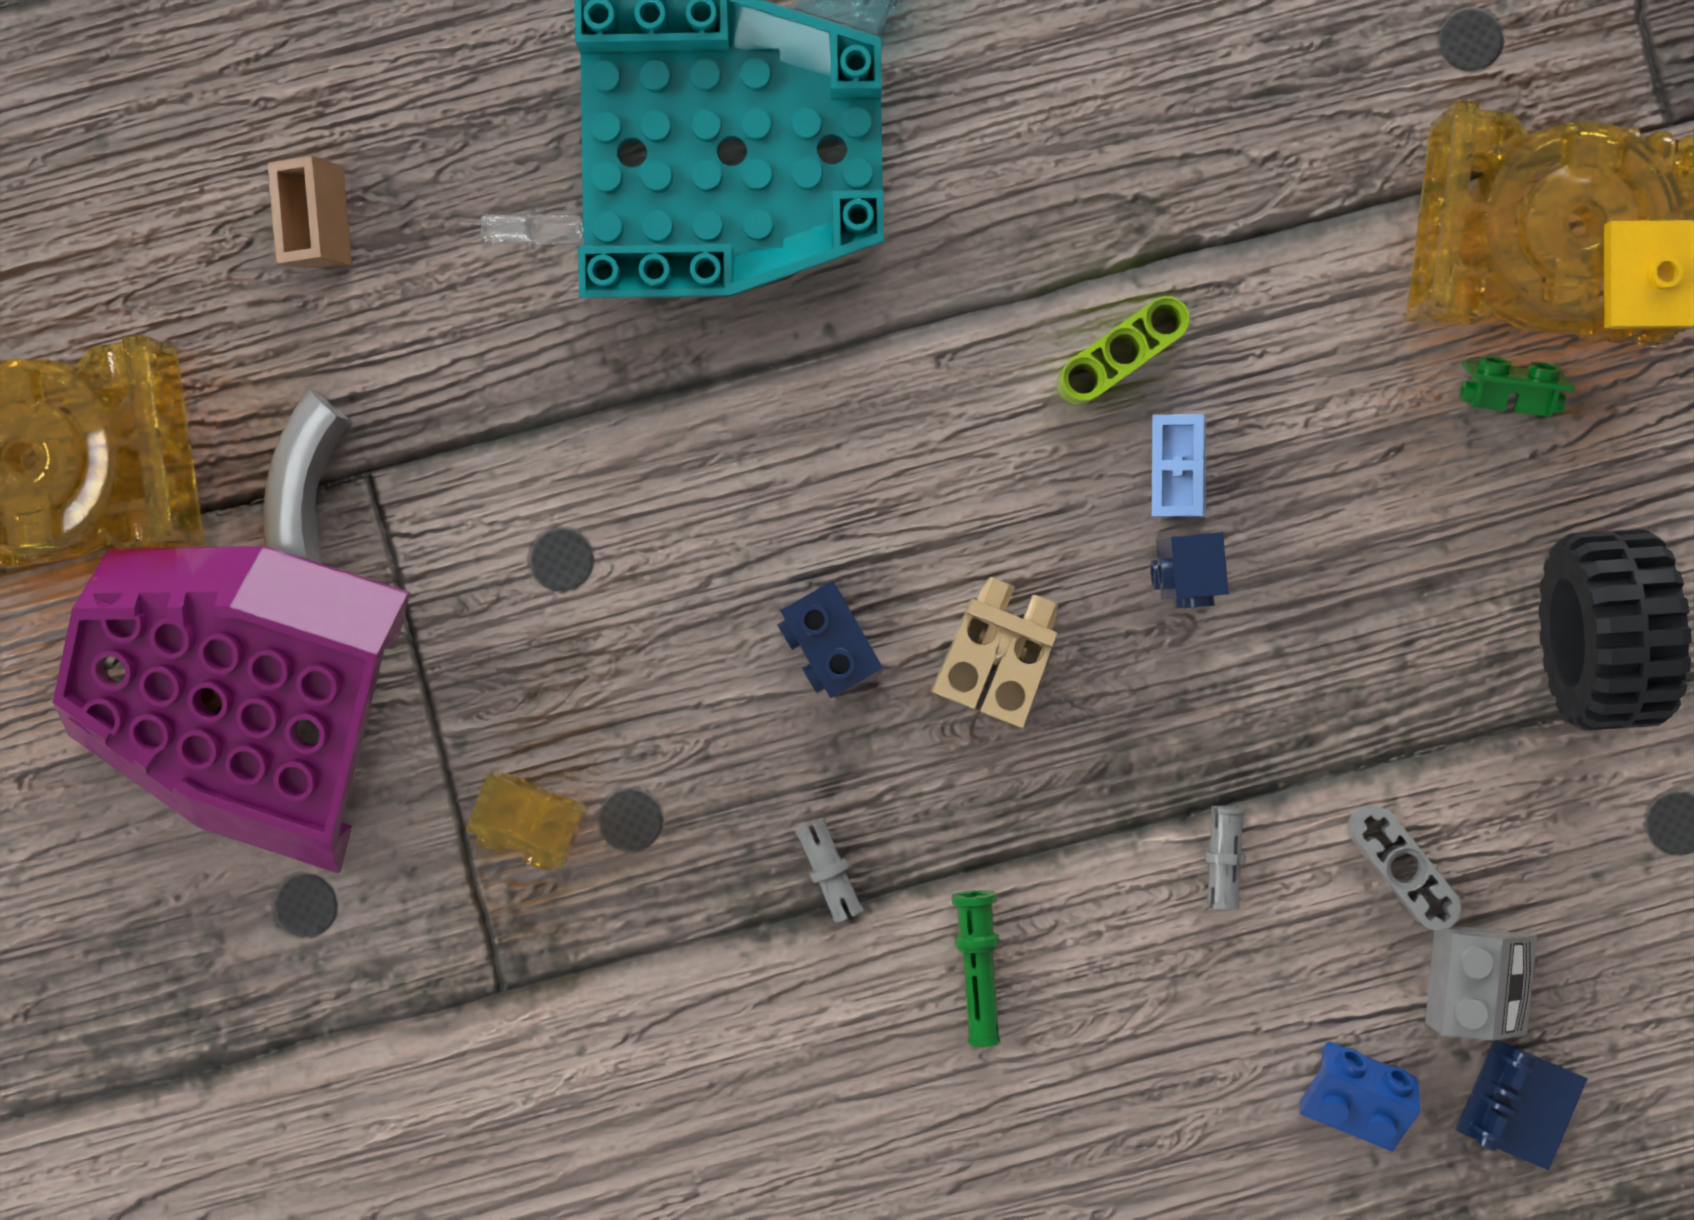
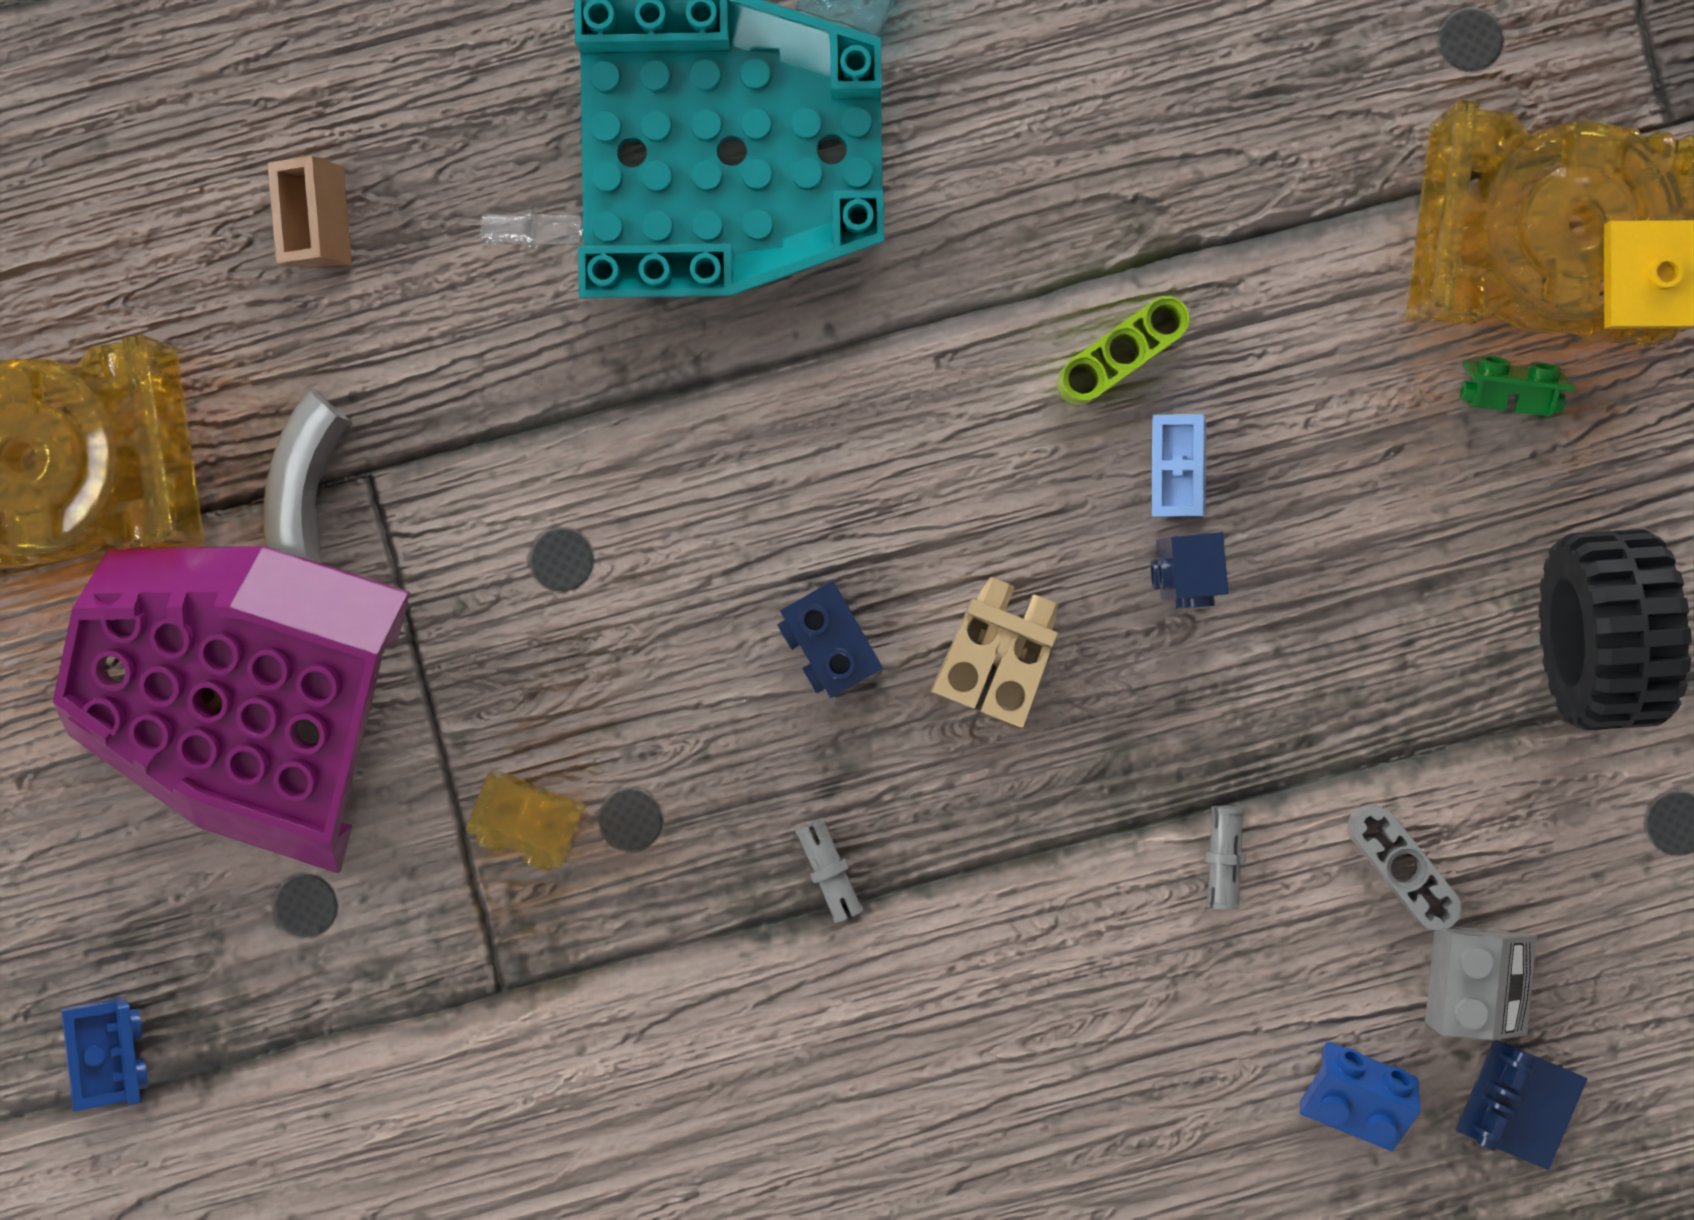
(103, 1054): none -> blue bracket
(977, 944): green pin -> none

